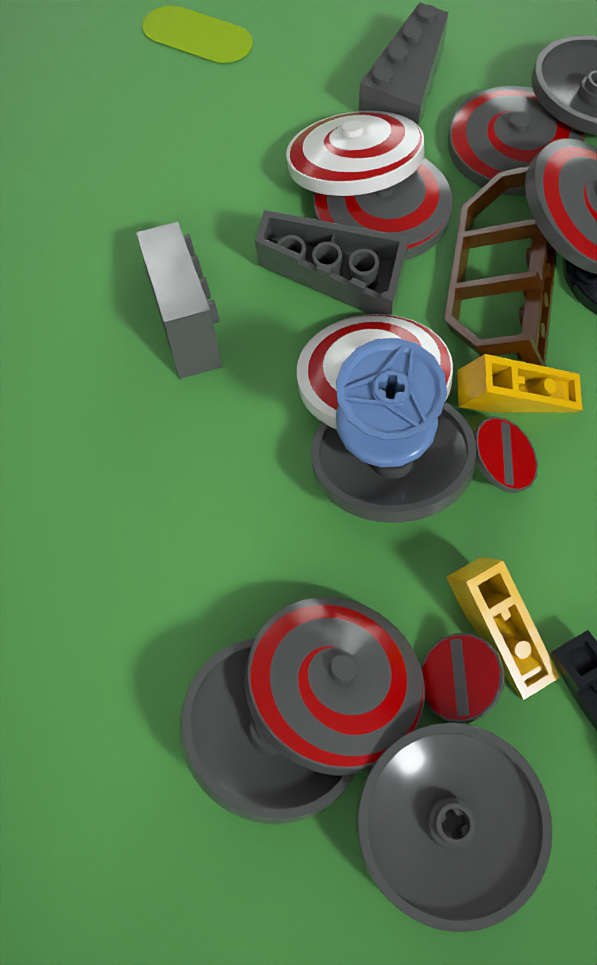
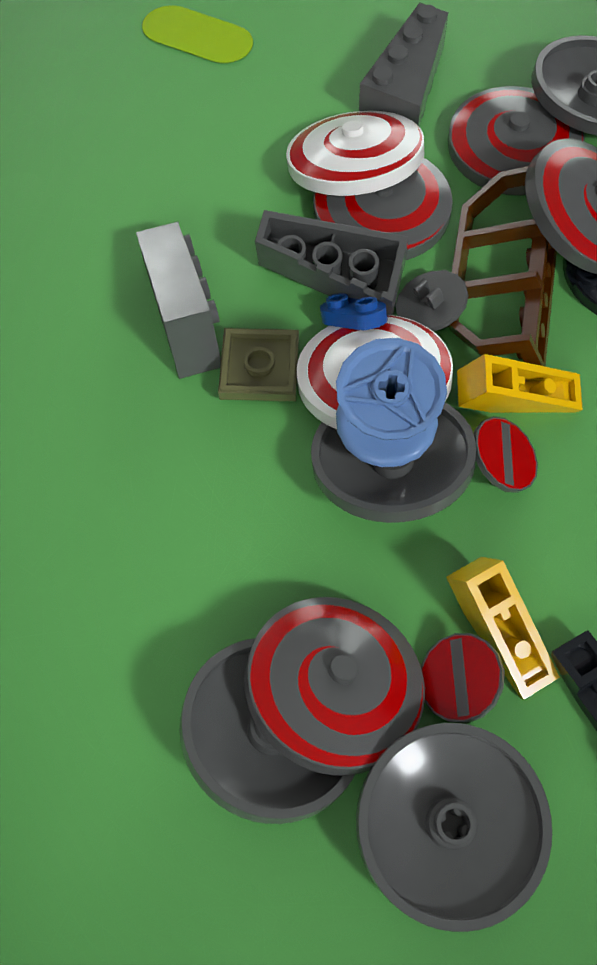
(259, 364): none -> olive plate
(353, 313): none -> blue plate
(433, 299): none -> dark grey piece

